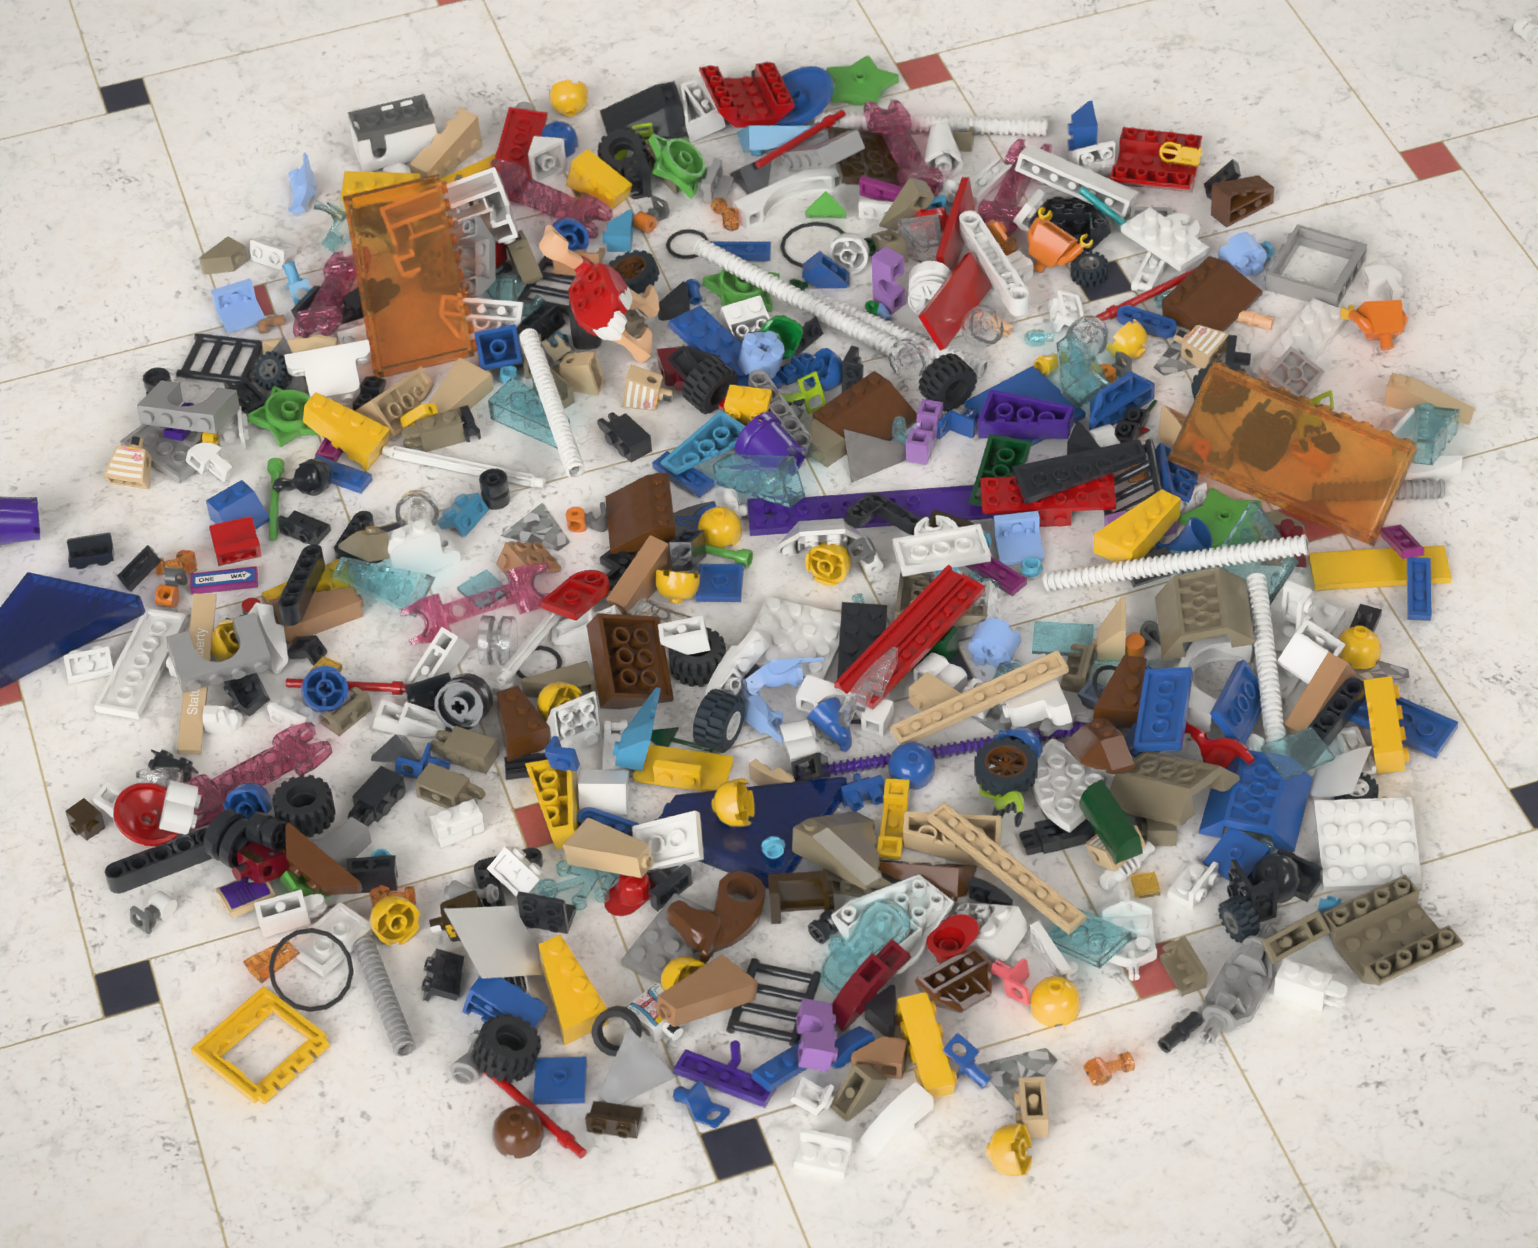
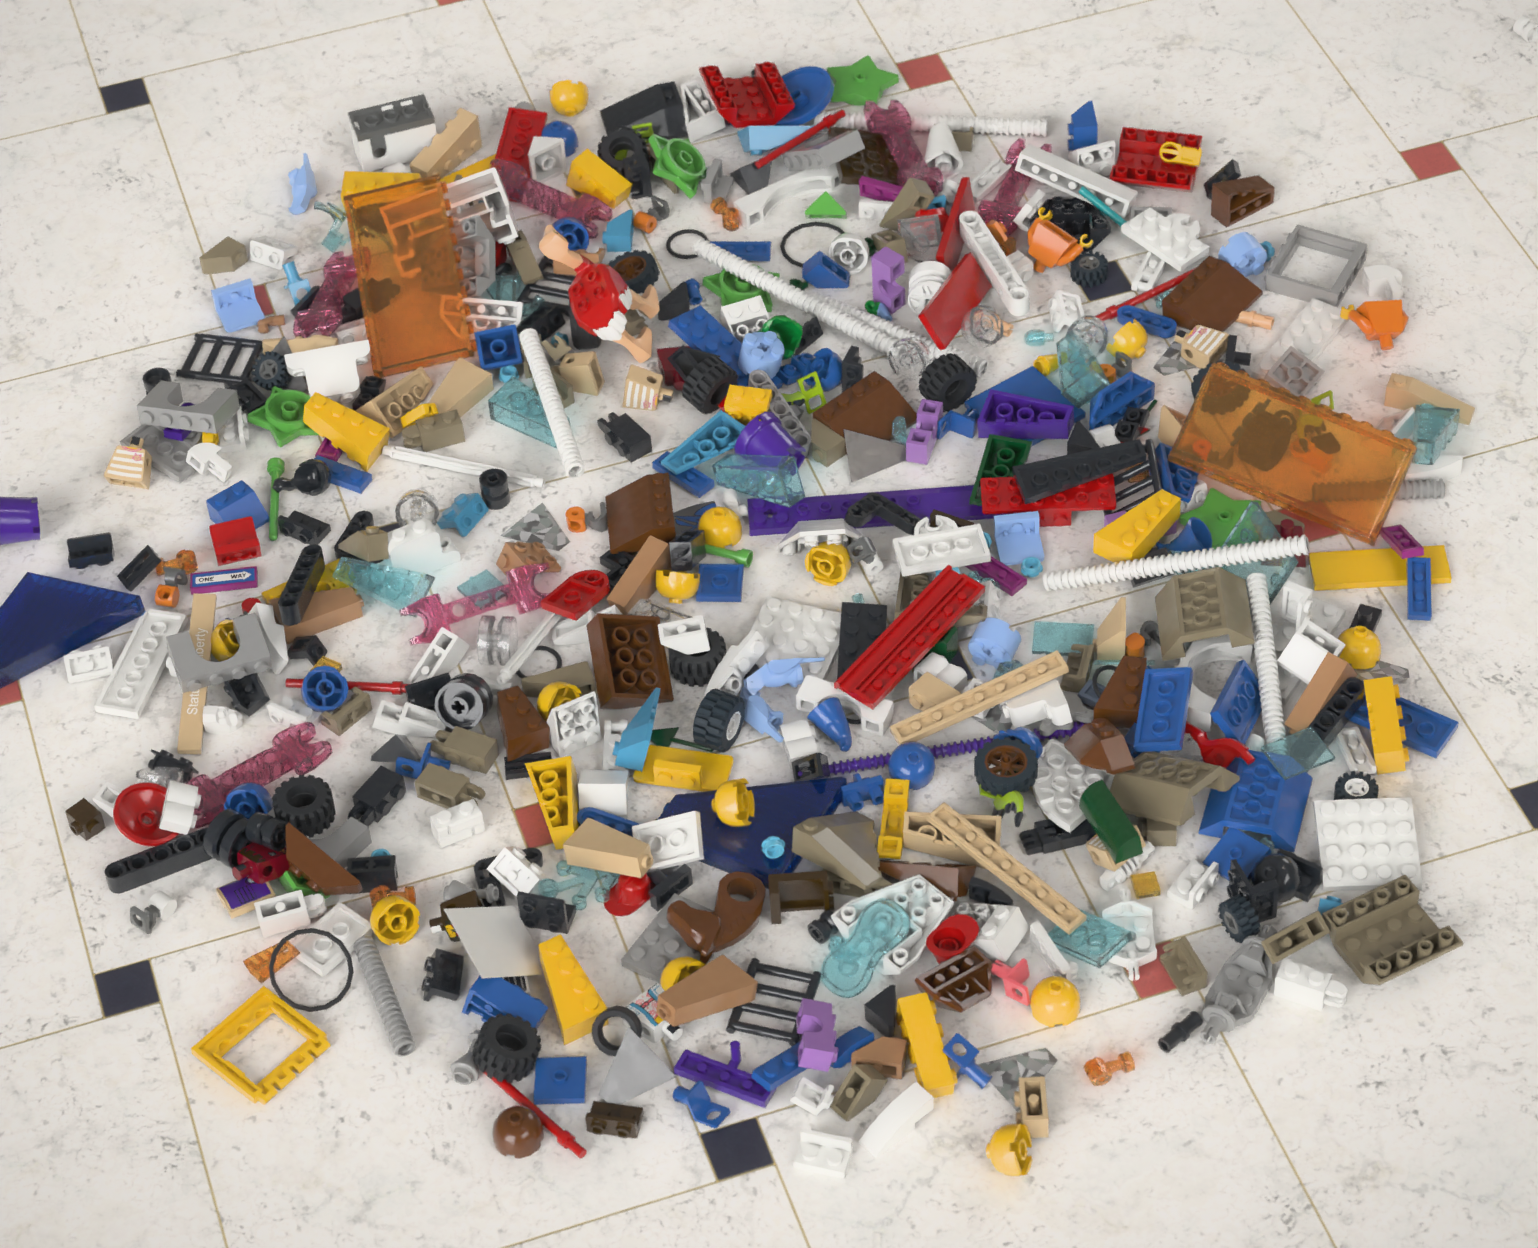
(469, 423): black plate -> none
(561, 757): blue bracket -> none
(763, 775): tan slope -> none
(867, 982): dark red slope -> none
(870, 683): clear slope -> none
(1339, 775): white sticker -> none

